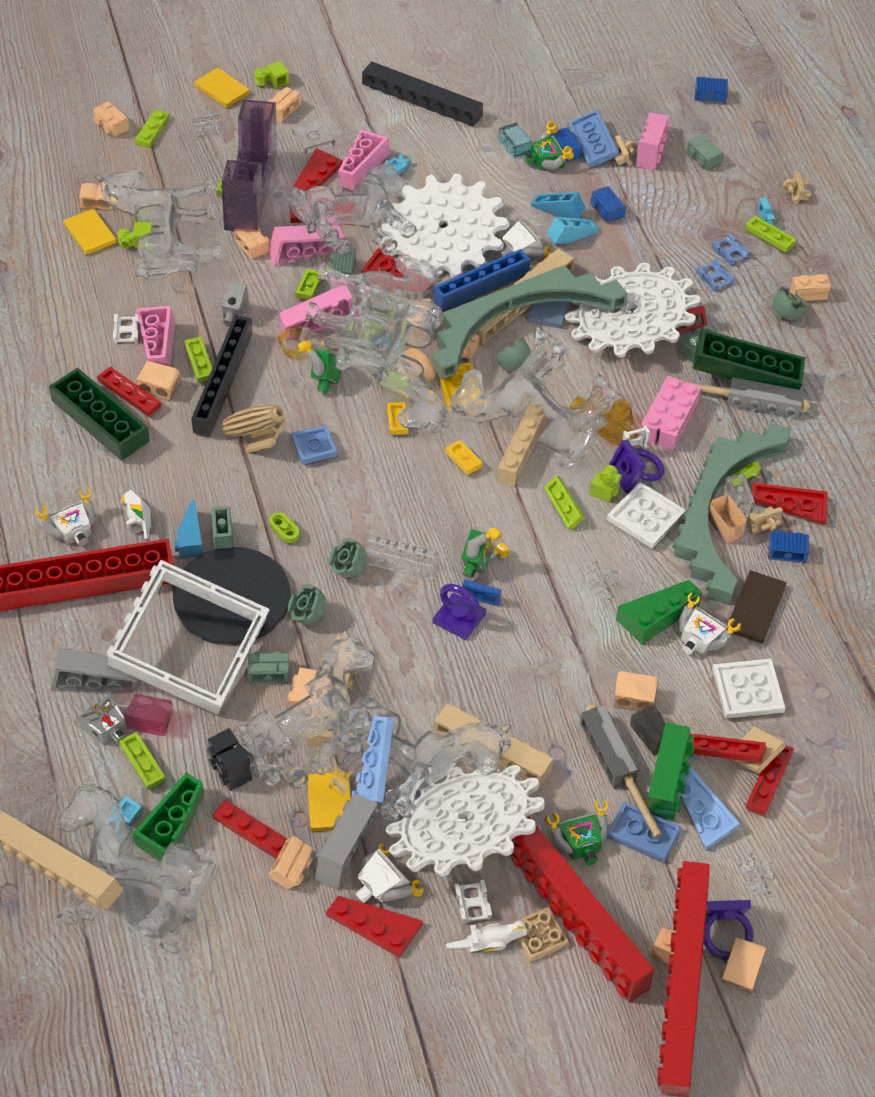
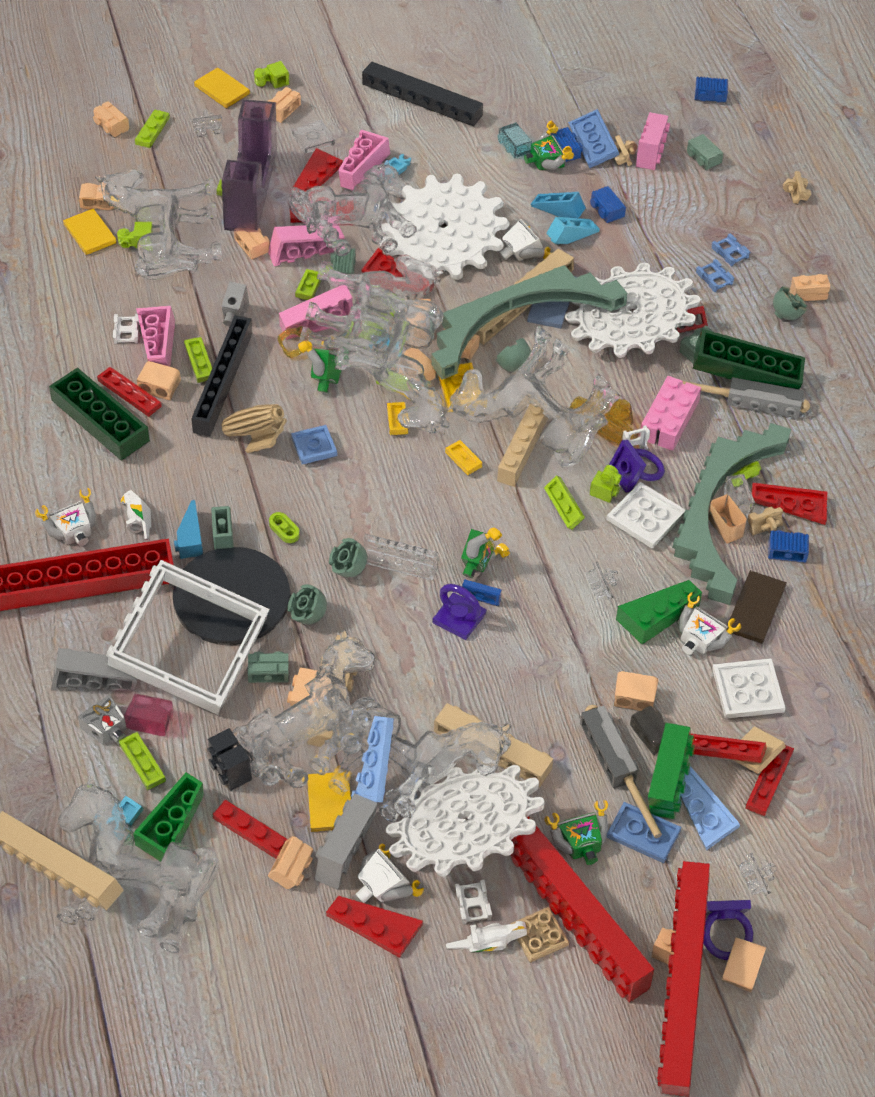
(481, 280): blue brick -> none
(765, 210): medium azure plate -> none
(770, 234): lime plate -> none

